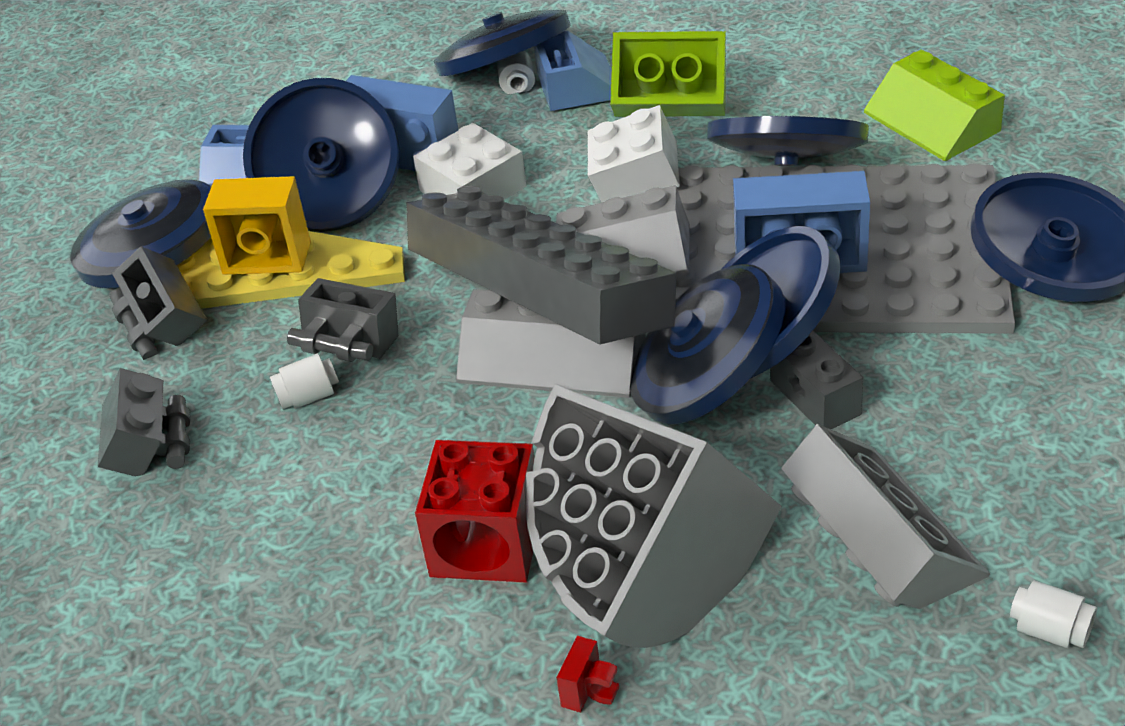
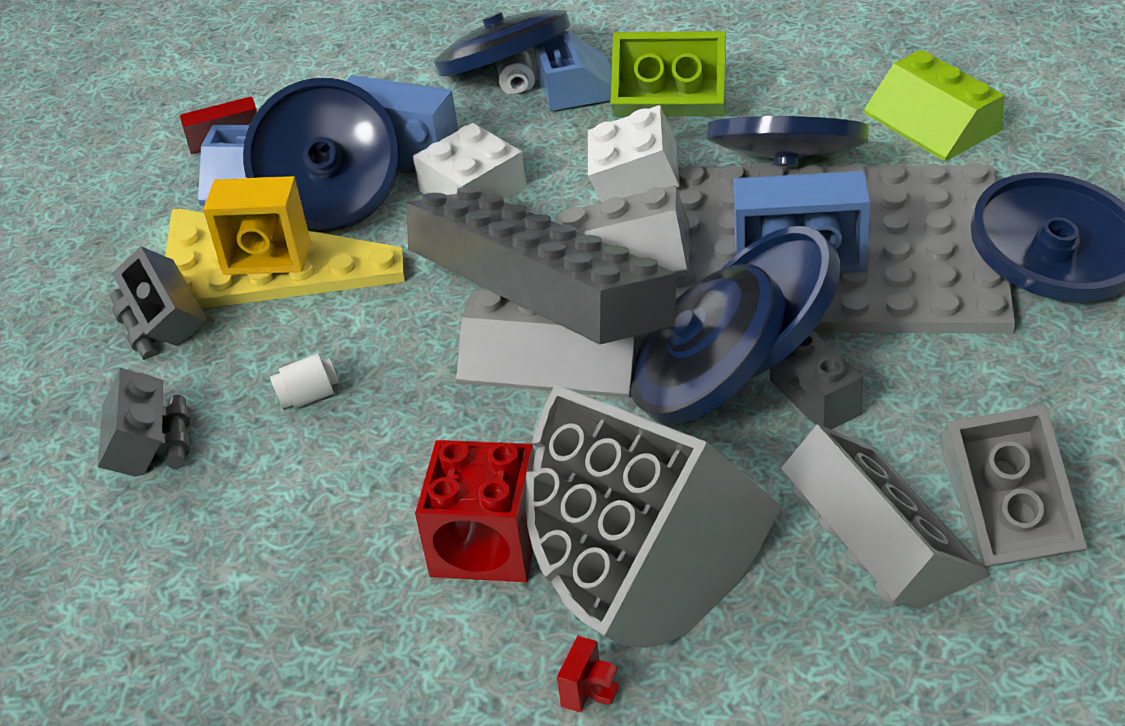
(159, 218): dish -> none
(199, 122): none -> red tile
(345, 321): dark grey brick -> none
(1012, 486): none -> light grey slope
(1053, 615): white brick -> none

